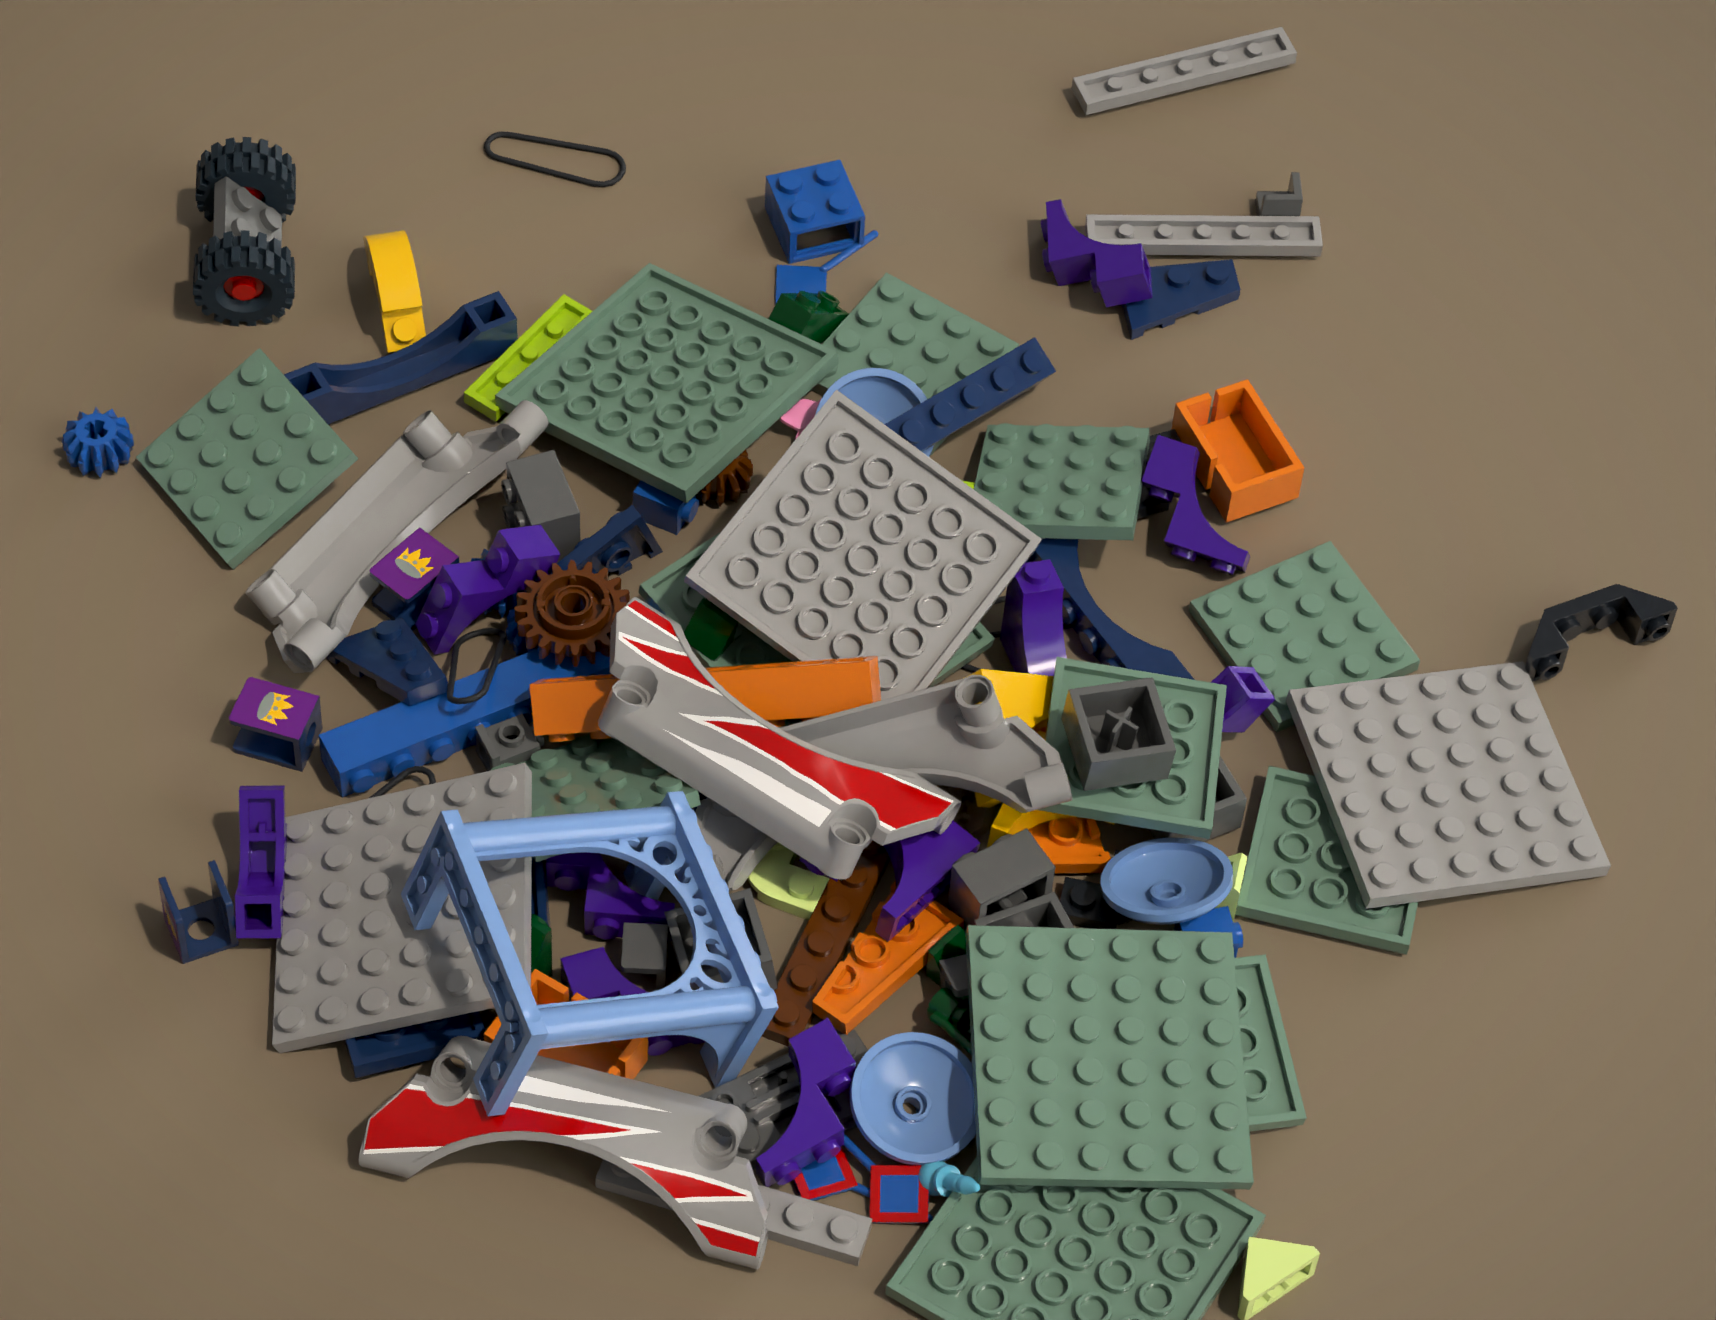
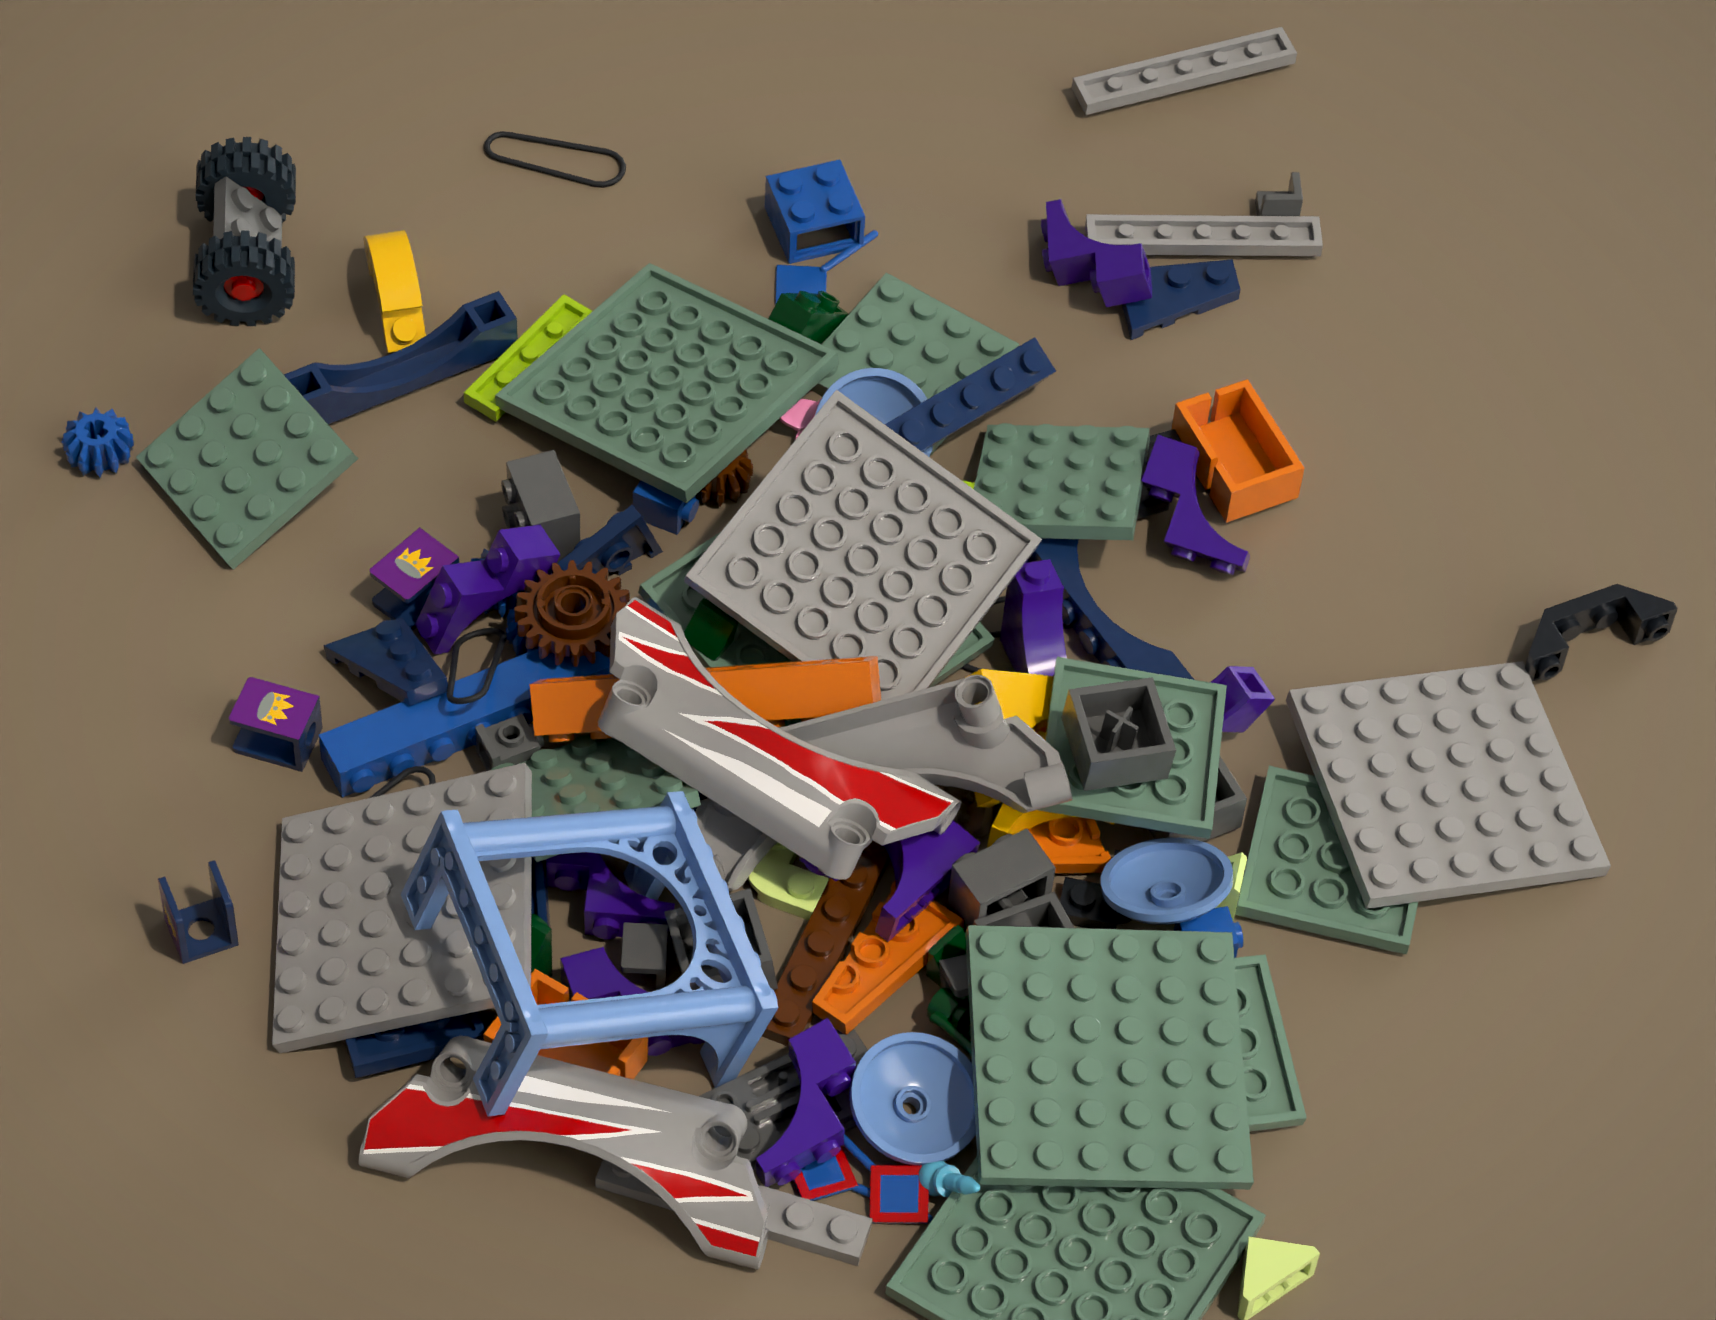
(261, 862): dark purple arch -> none
(412, 485): light grey panel -> none
(1303, 628): sand green plate -> none

